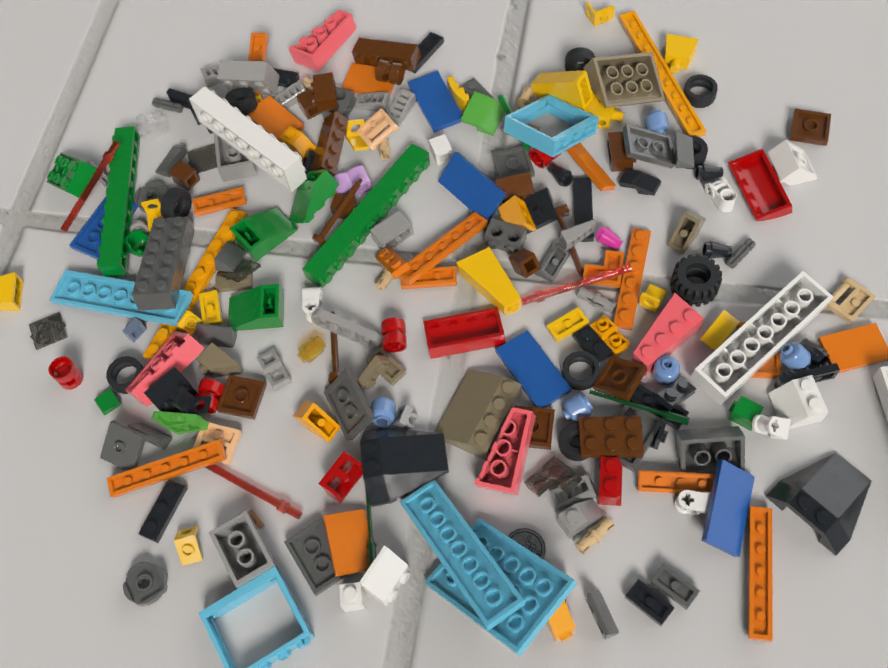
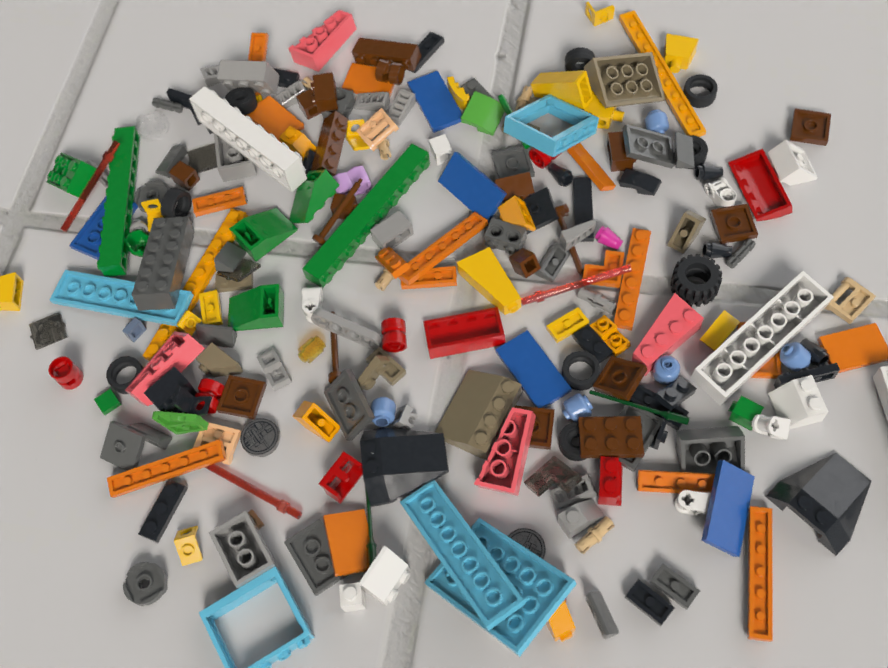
(260, 437): none -> tile
(652, 298): yellow bracket -> none
(733, 223): none -> reddish brown plate

